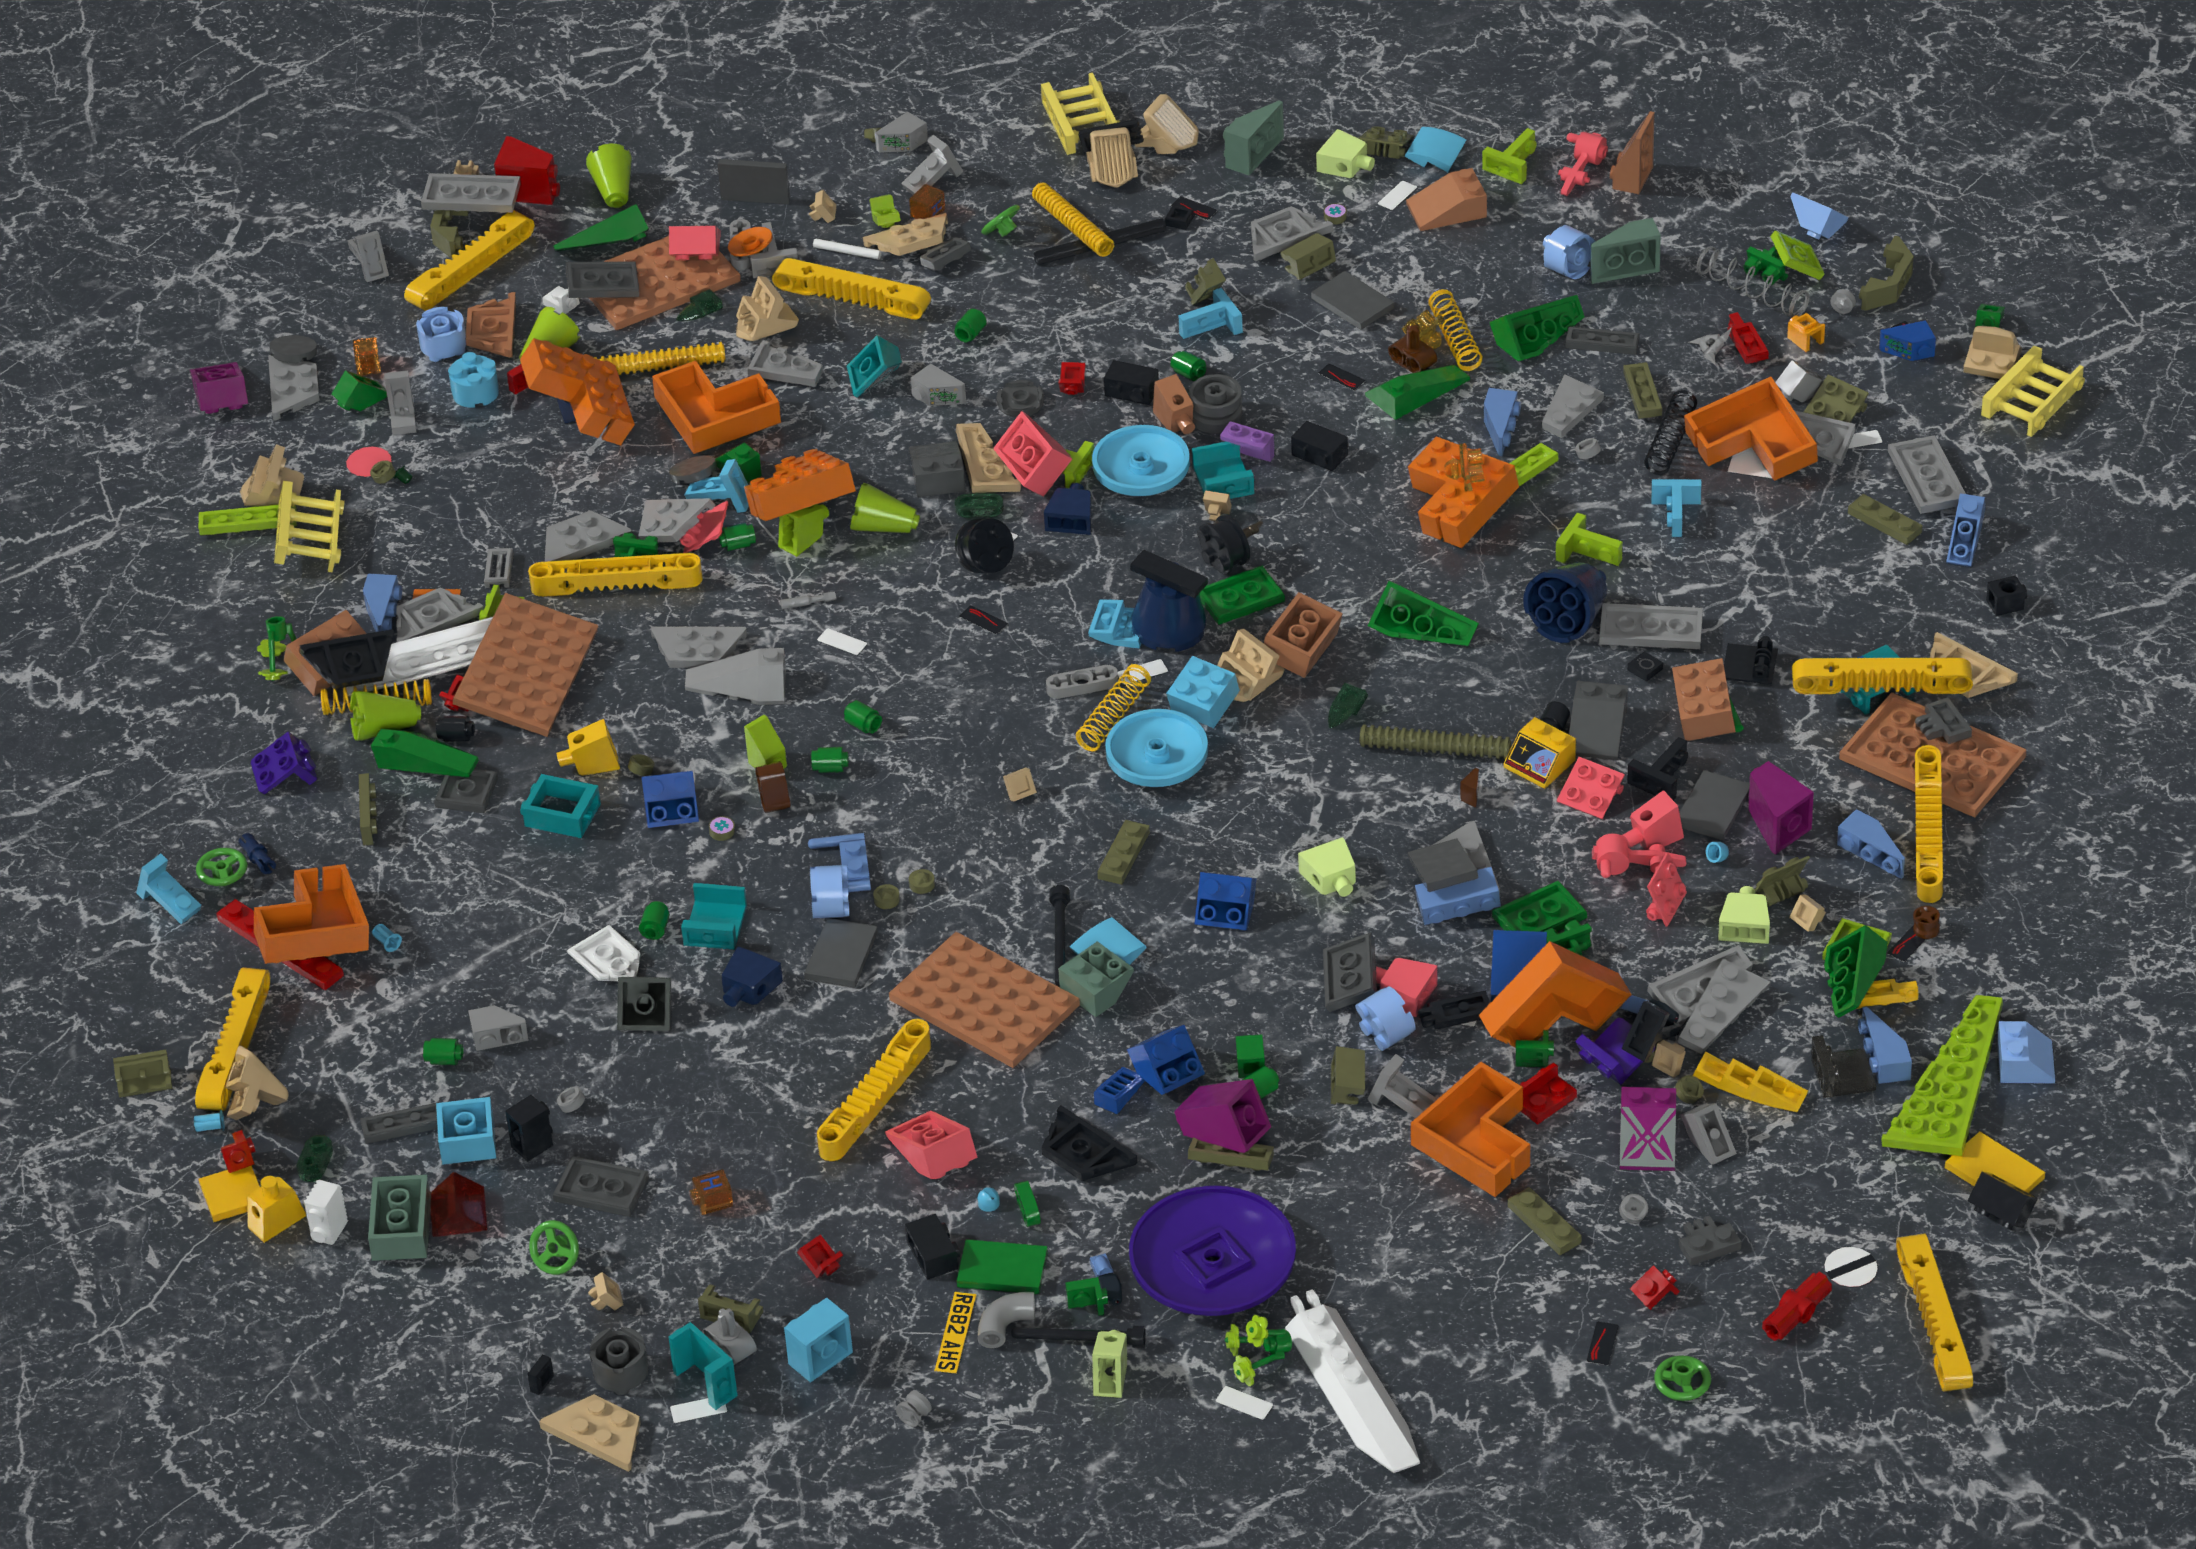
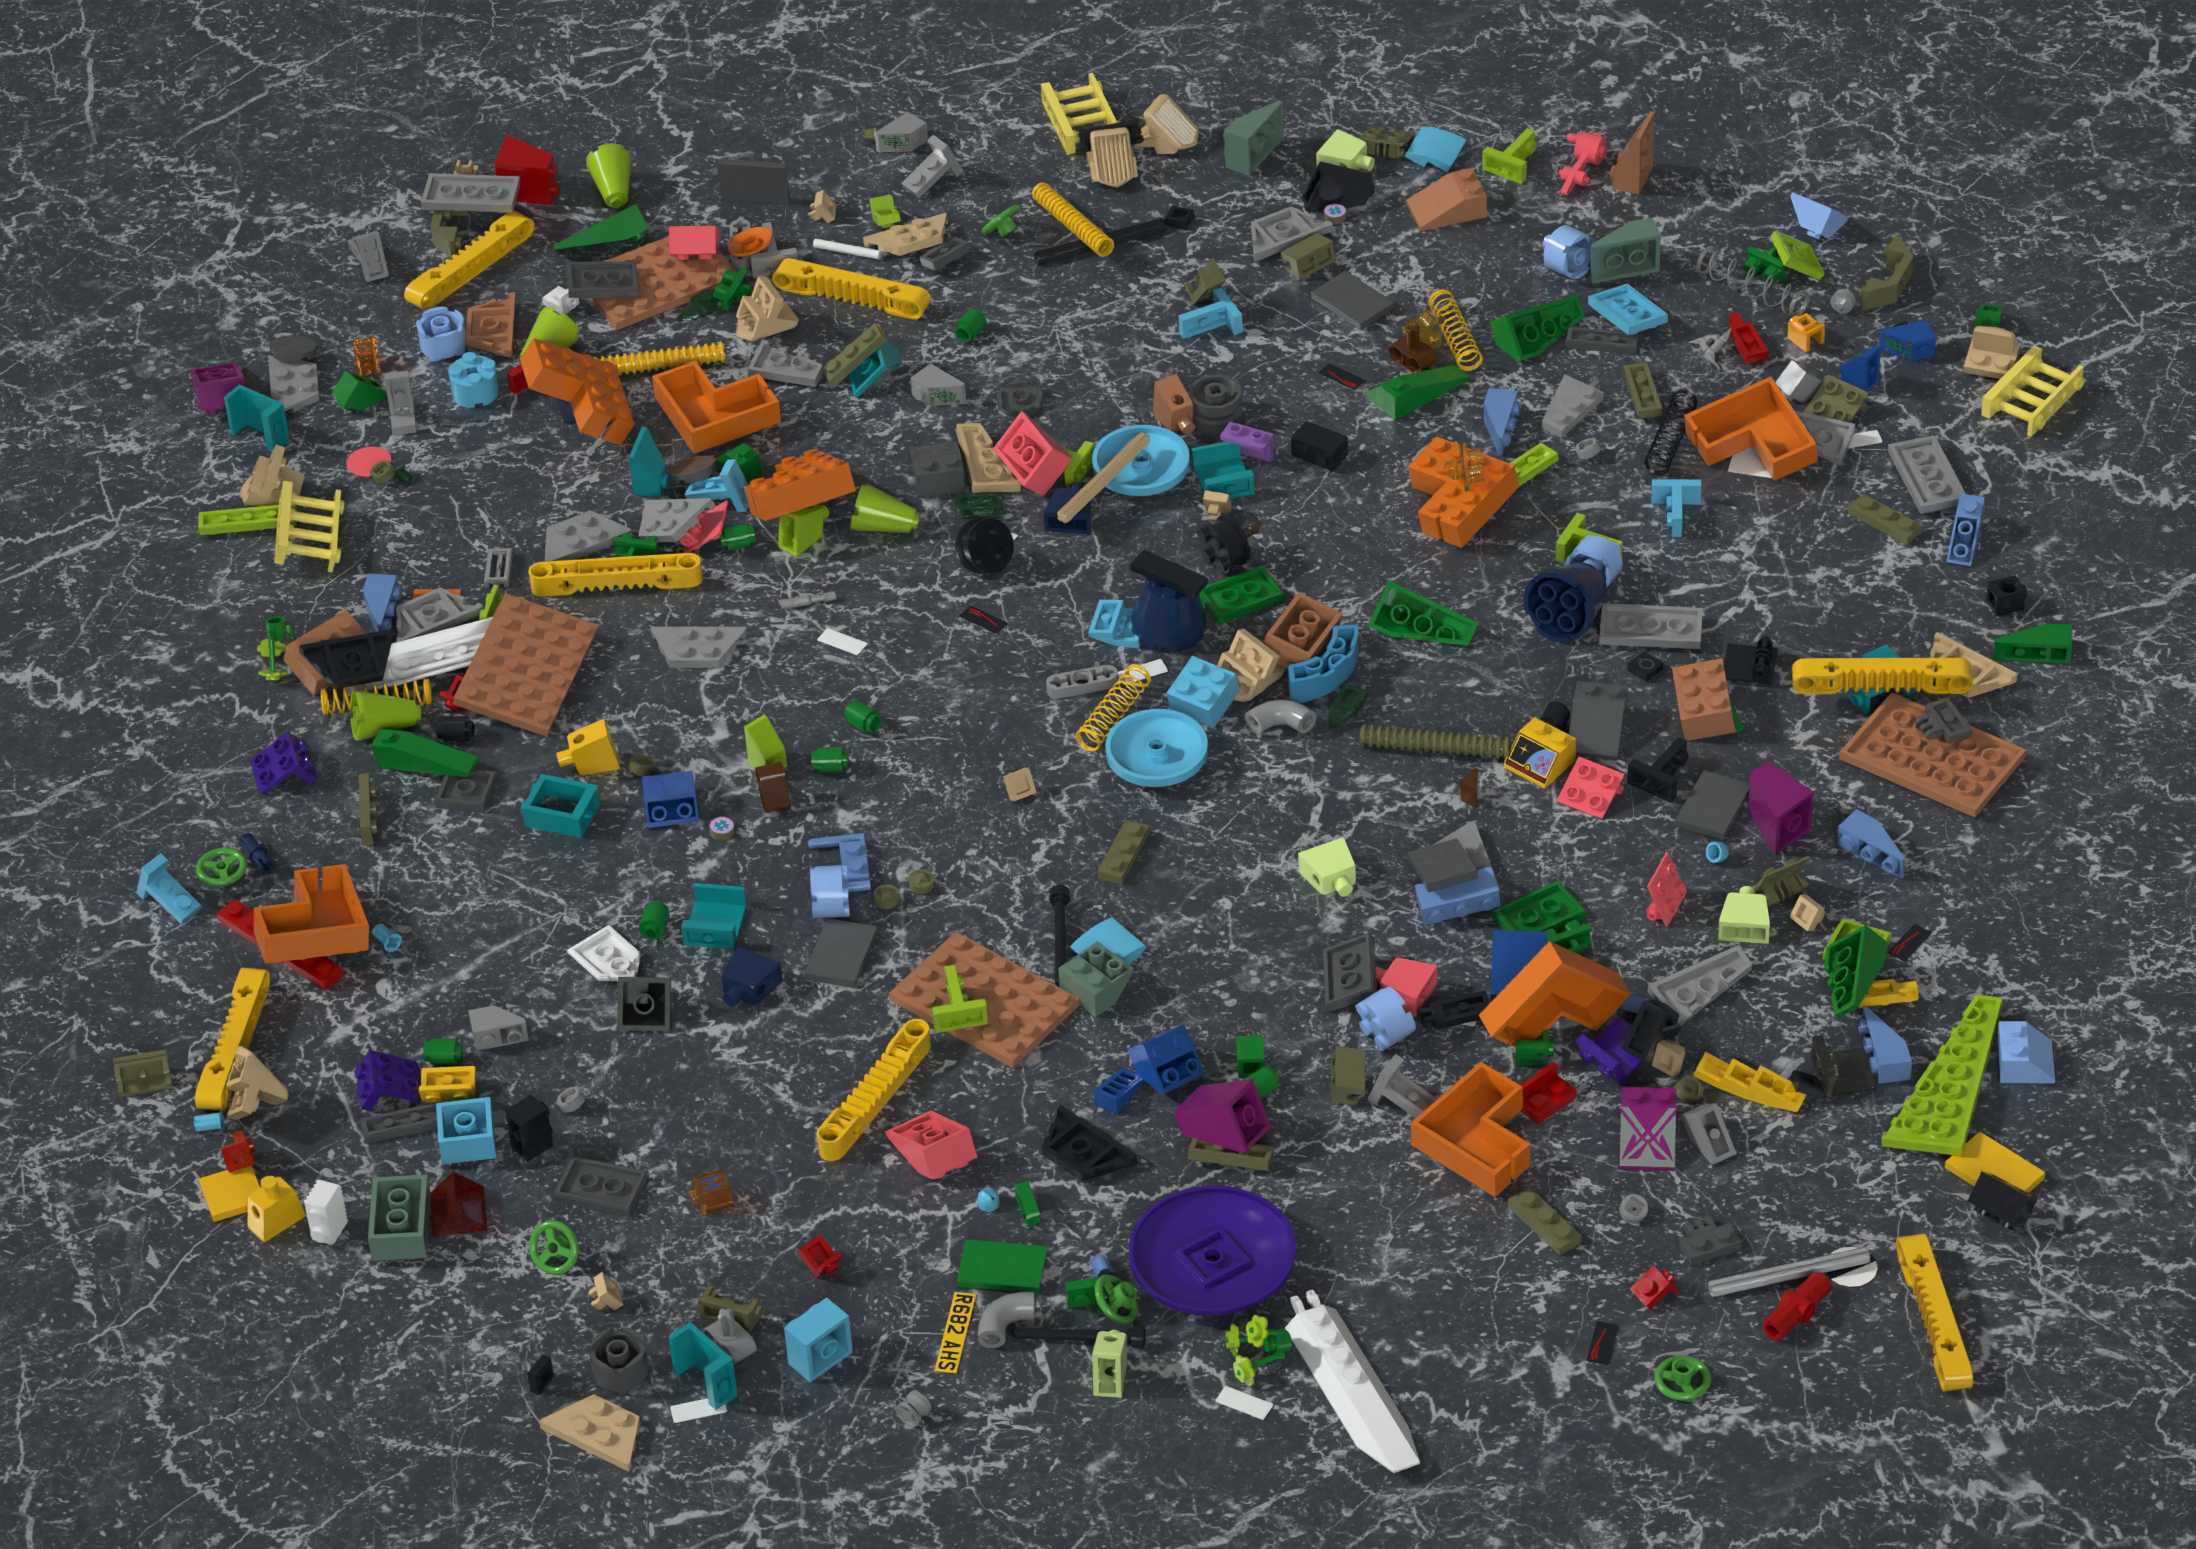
(257, 411): none -> teal panel
(316, 1152): clear green plate -> none
(386, 1075): none -> dark purple bracket
(447, 1084): none -> yellow bracket
(647, 467): none -> teal slope
(732, 288): none -> green hips
(750, 675): light grey wedge -> none
(854, 354): none -> olive plate
(927, 202): clear orange brick -> none
(932, 1246): black brick -> none
(960, 1011): none -> lime bracket
(1072, 378): red bracket -> none
(1101, 479): none -> tan axle
(1121, 1295): none -> bright green piece
(1130, 382): black brick -> none
(1188, 365): green brick -> none
(1199, 209): black sticker -> none
(1225, 900): blue slope -> none
(1280, 713): none -> light grey cylinder
(1325, 673): none -> dark azure brick
(1337, 185): none -> black slope
(1397, 195): white sticker -> none
(1600, 554): none -> light blue brick
(1614, 855): coral piece -> none
(1627, 309): none -> medium azure plate
(1655, 823): coral torso -> none
(1722, 1002): light grey wing -> none
(1788, 1271): none -> light grey axle
(1806, 1083): none -> black tile
(1862, 368): none -> blue slope
(1926, 922): reddish brown wheel -> none
(1928, 824): yellow gear -> none
(2038, 644): none -> green slope

